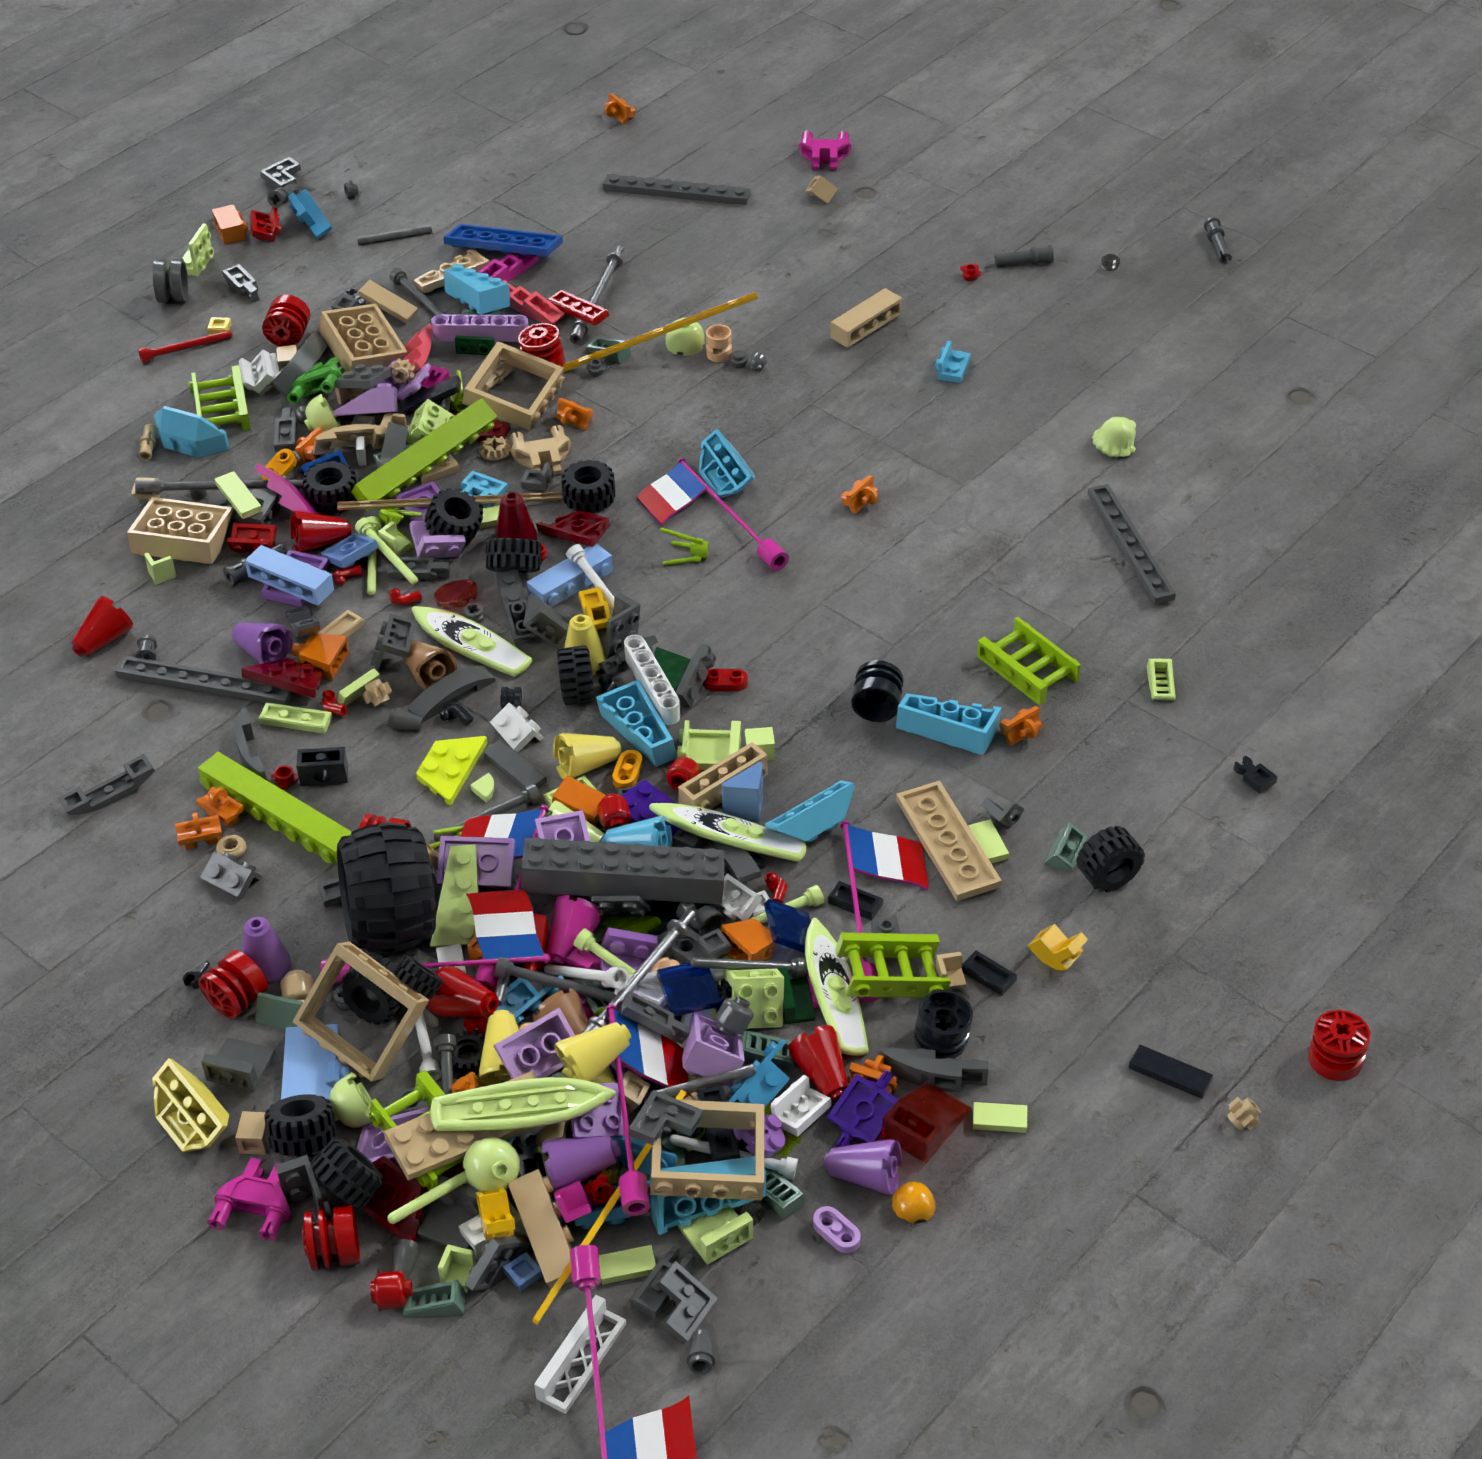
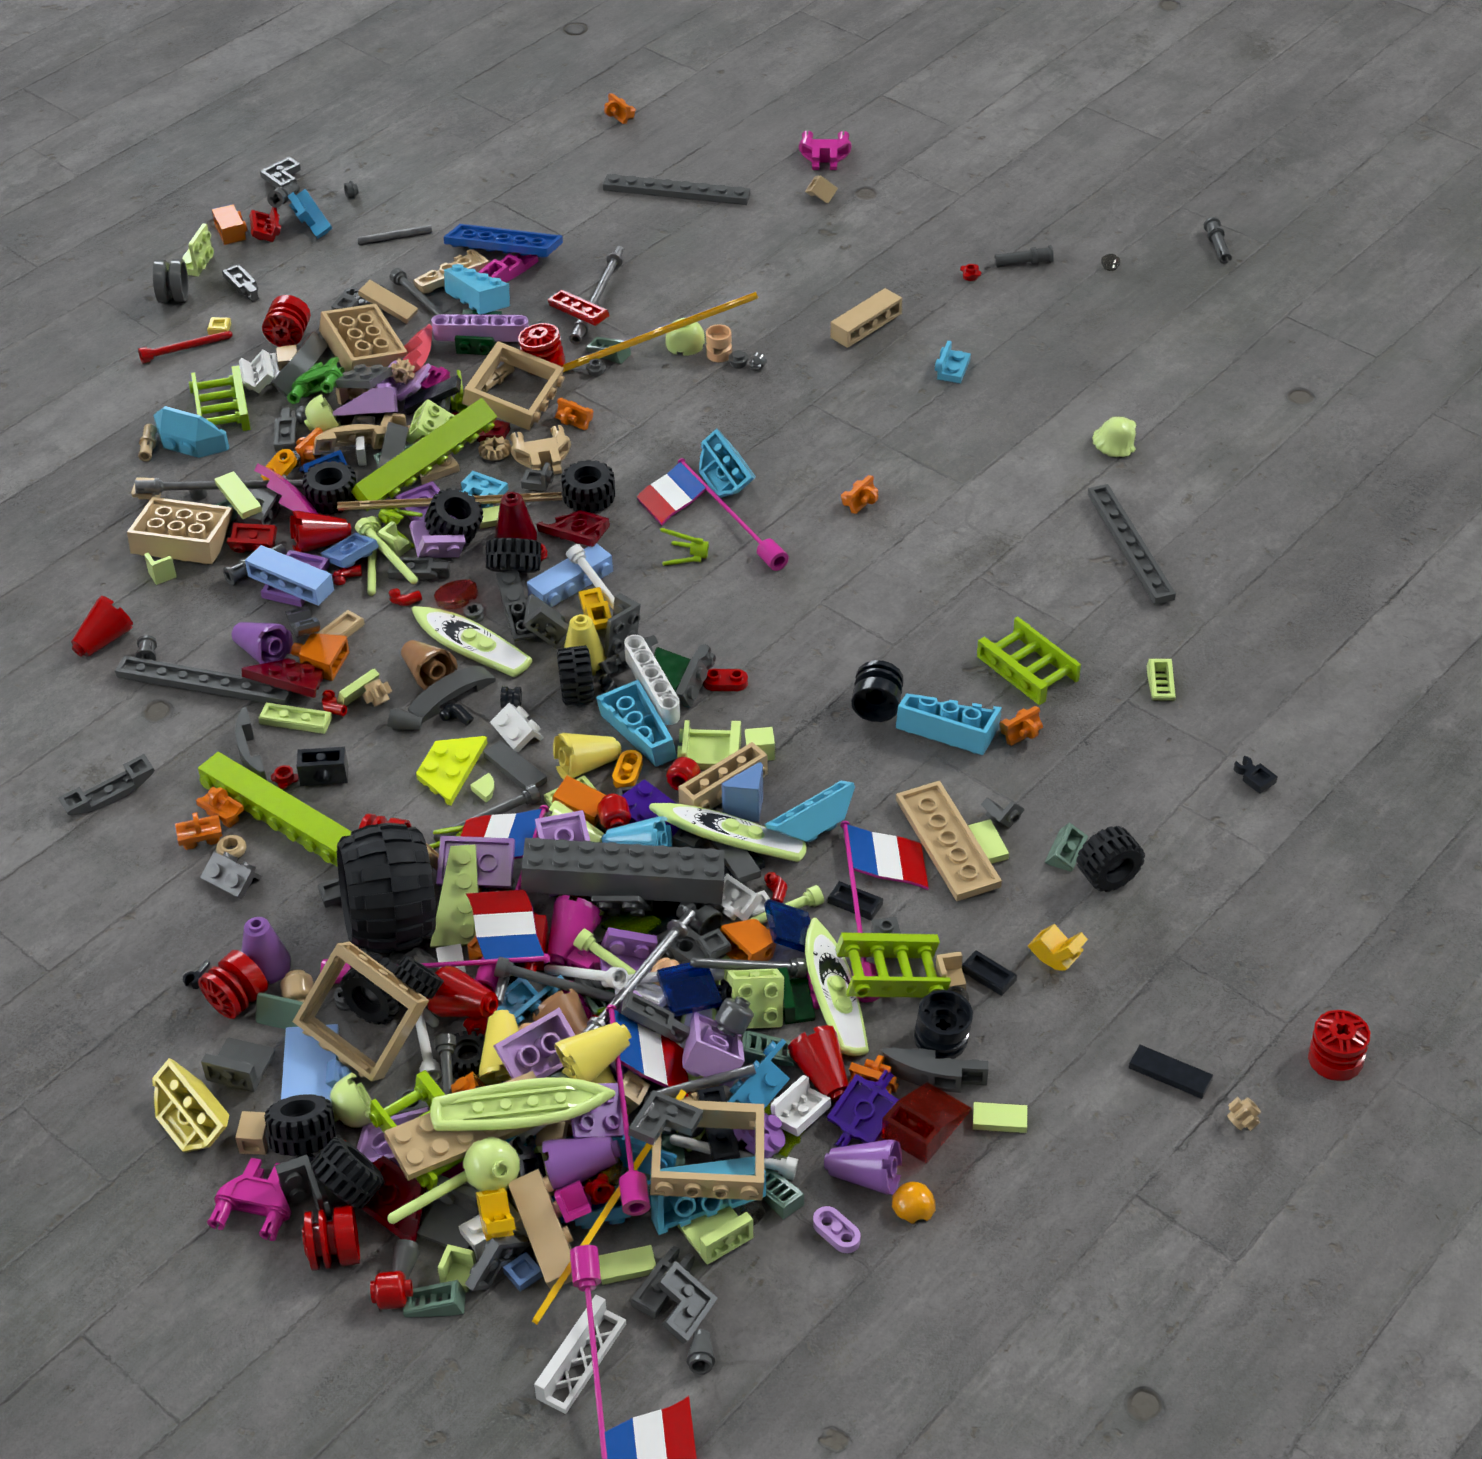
(396, 638): dark grey bracket -> none
(534, 305): coral slope -> none

